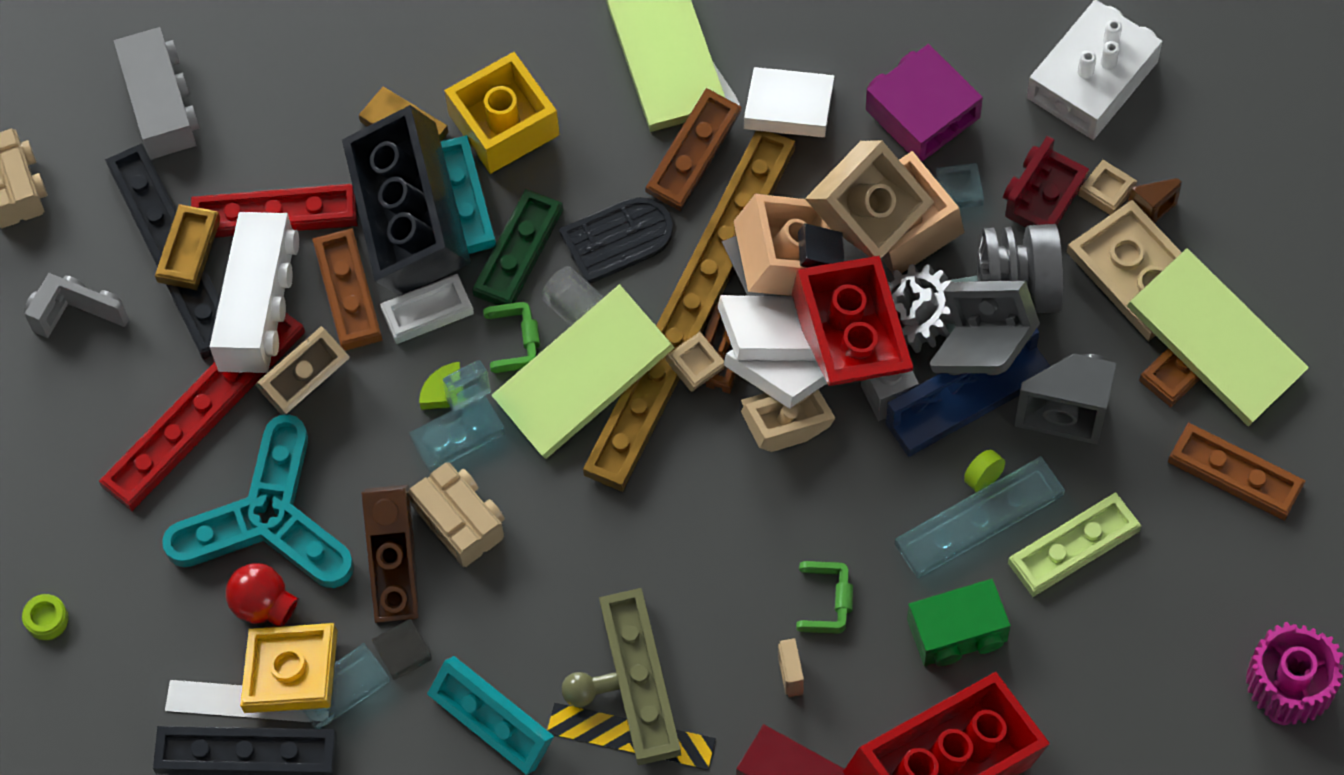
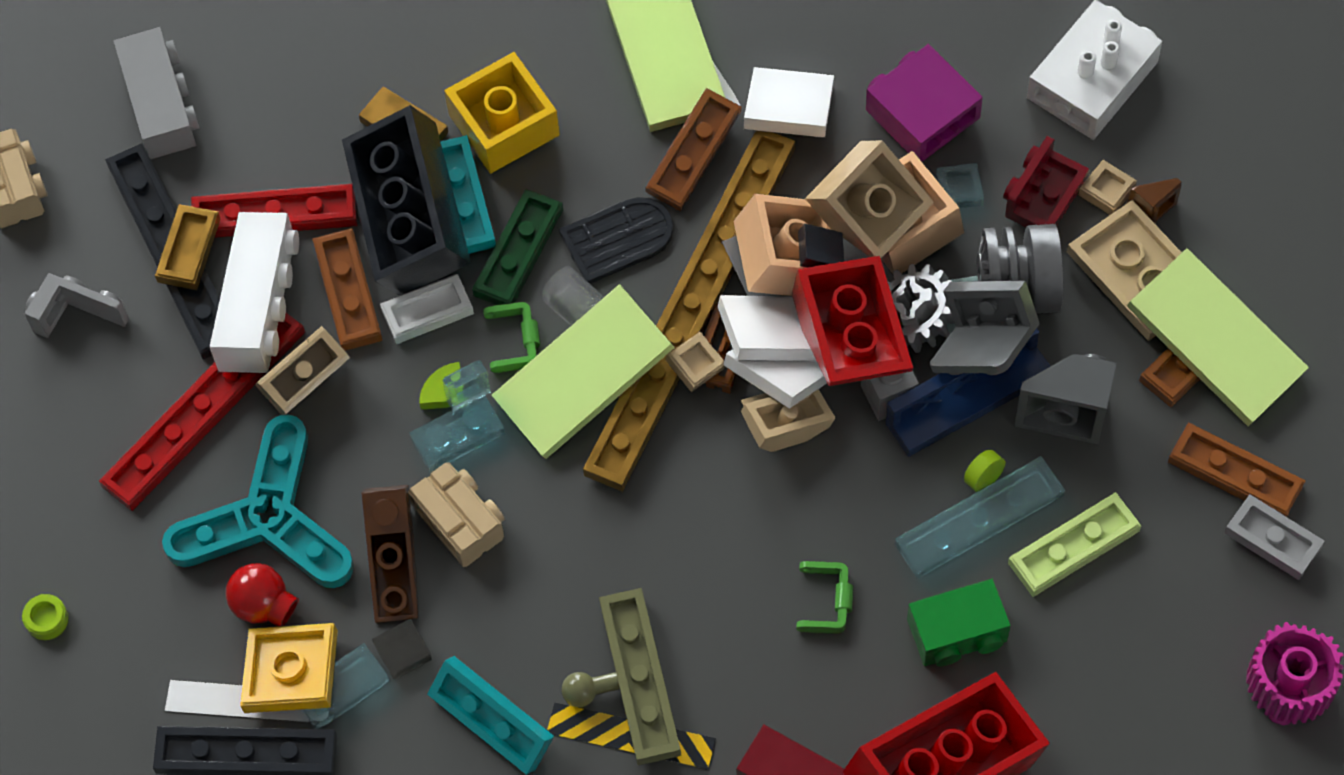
(790, 668): tan tile -> none
(1274, 537): none -> light grey plate

